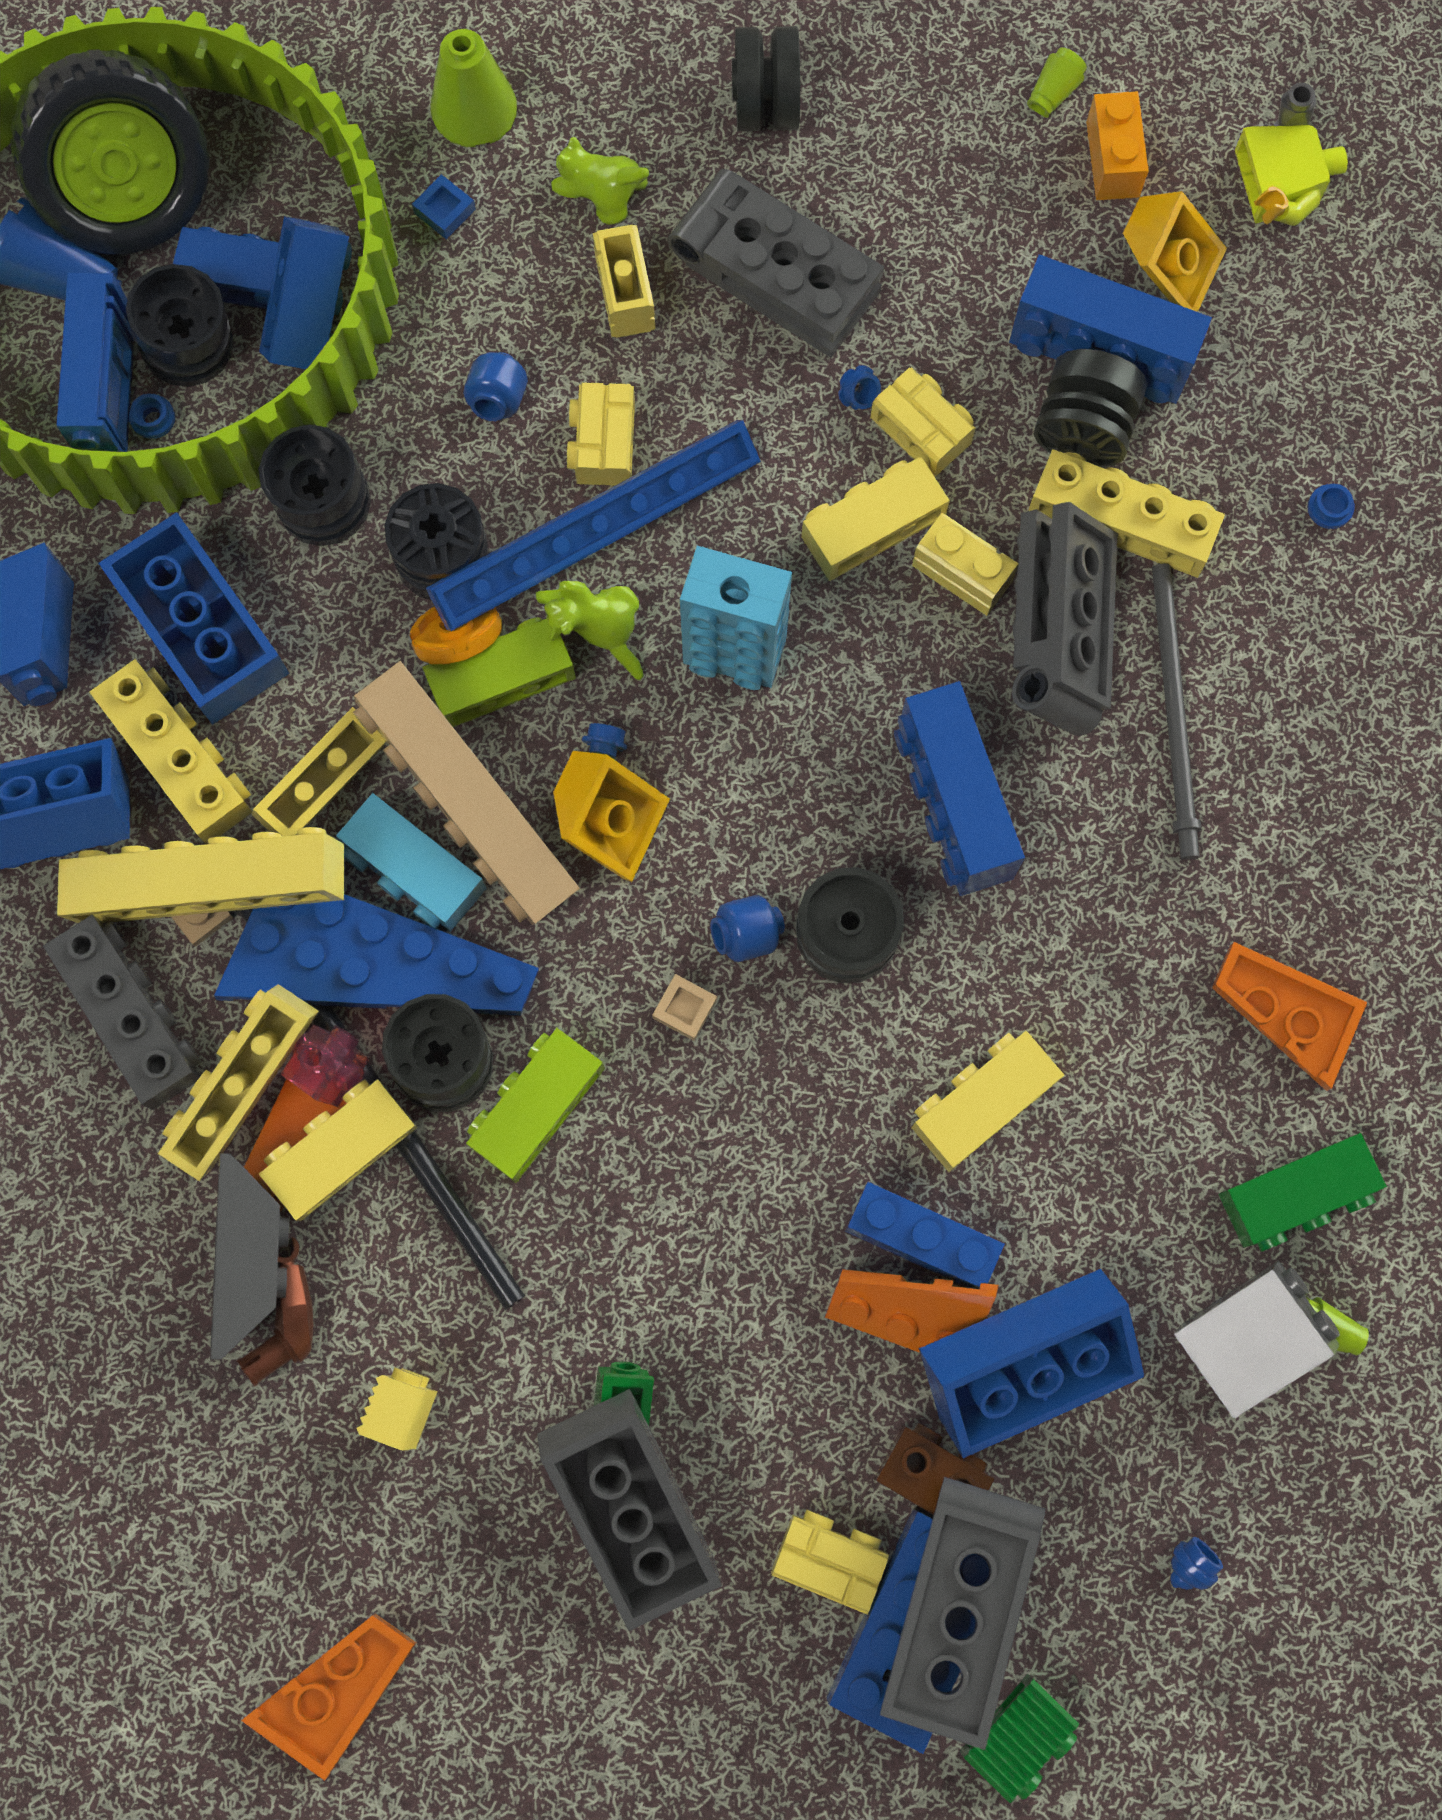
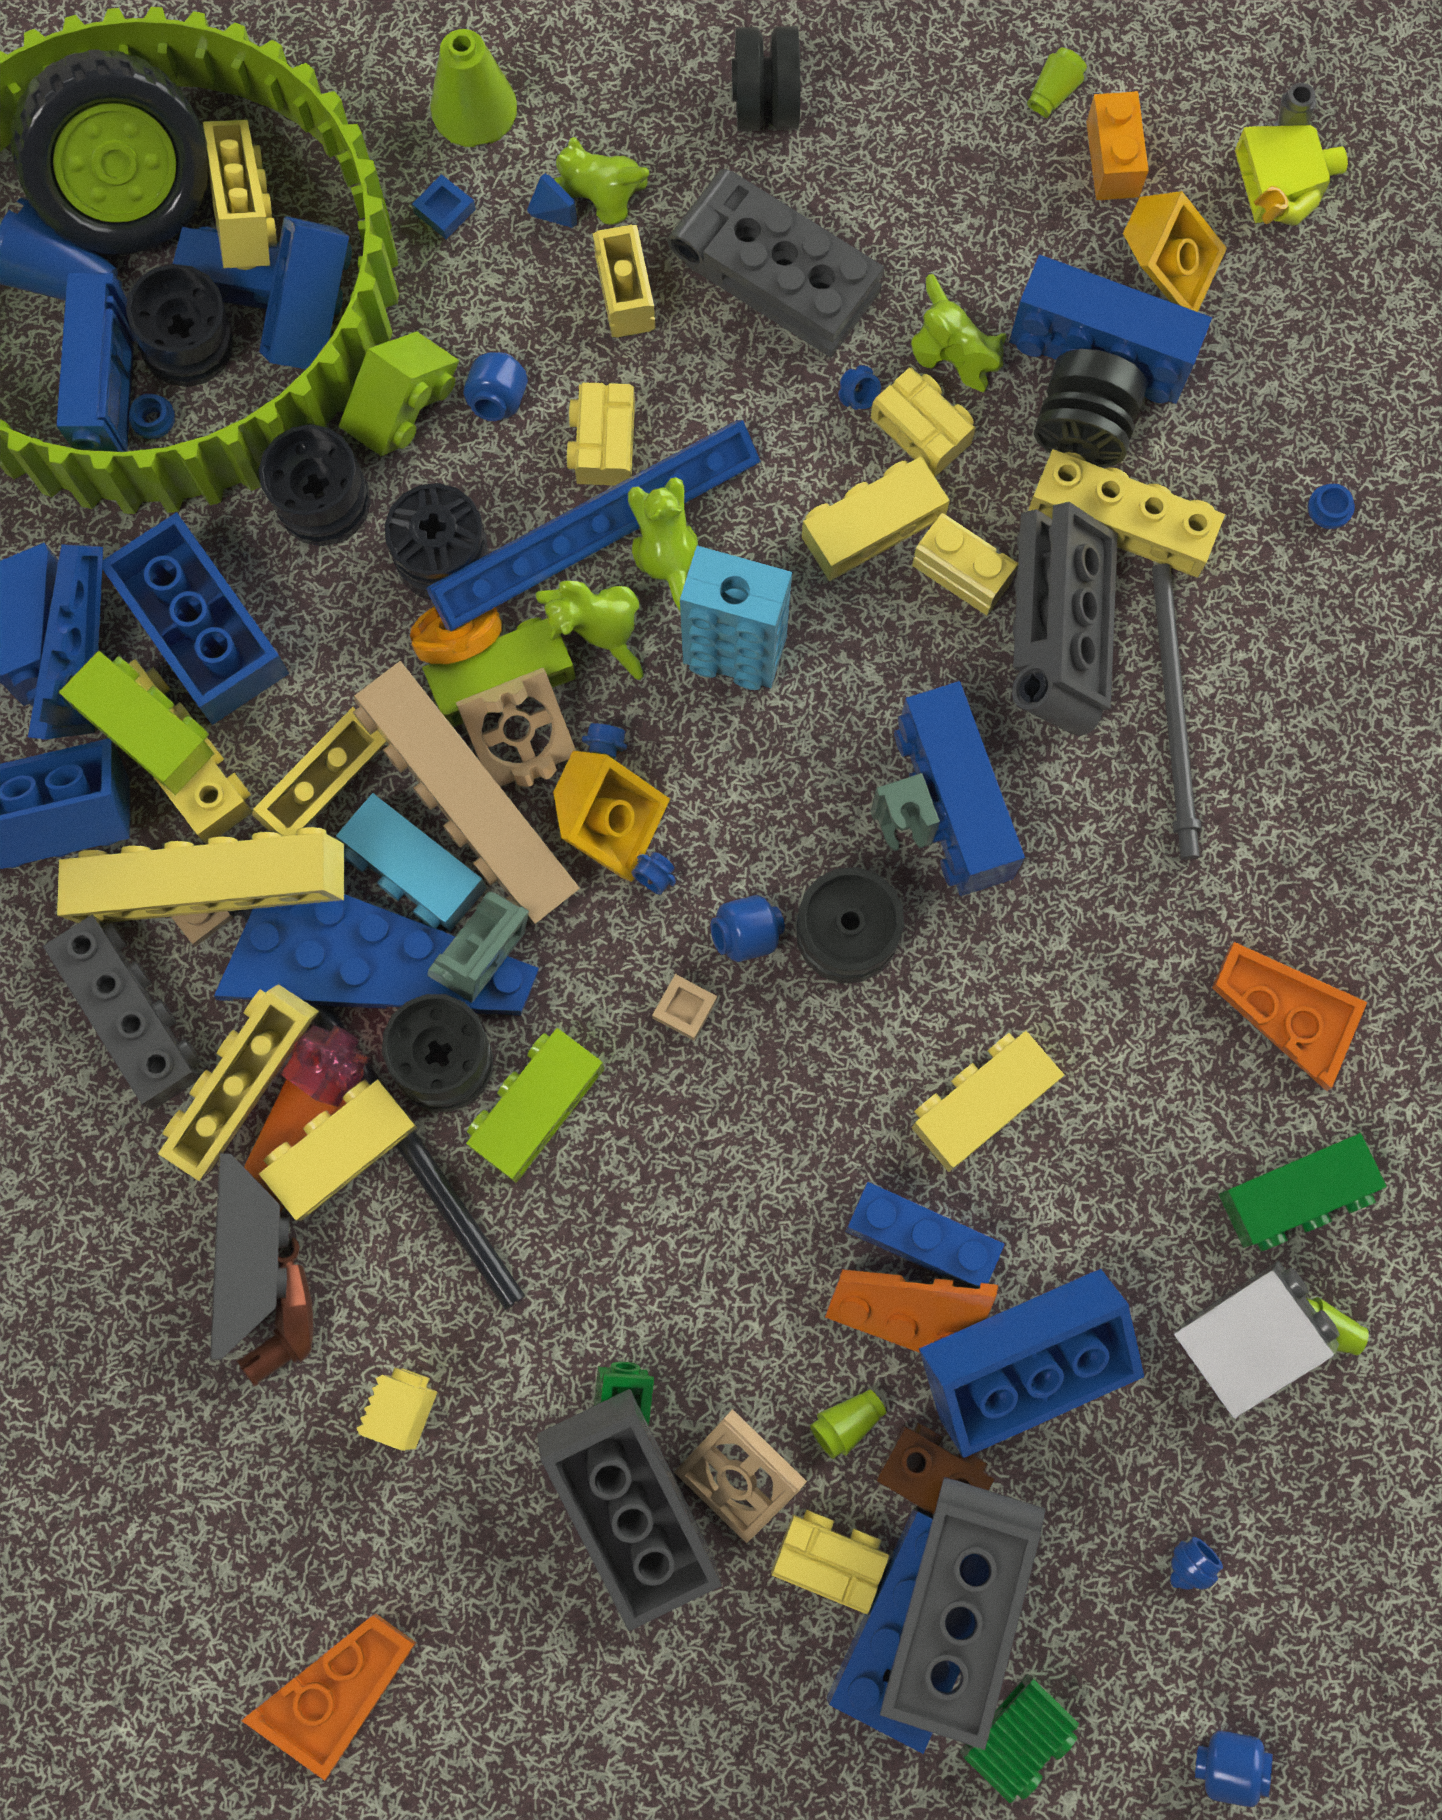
(68, 642): none -> blue wing
(138, 720): none -> lime brick
(239, 195): none -> light yellow brick
(393, 388): none -> lime brick
(480, 946): none -> sand green hinge
(504, 699): none -> tan piece
(552, 203): none -> blue slope
(656, 869): none -> blue plate
(666, 541): none -> lime animal
(740, 1518): none -> tan piece
(847, 1423): none -> lime cone
(906, 806): none -> sand green hinge
(953, 337): none -> lime animal
(1235, 1769): none -> blue head

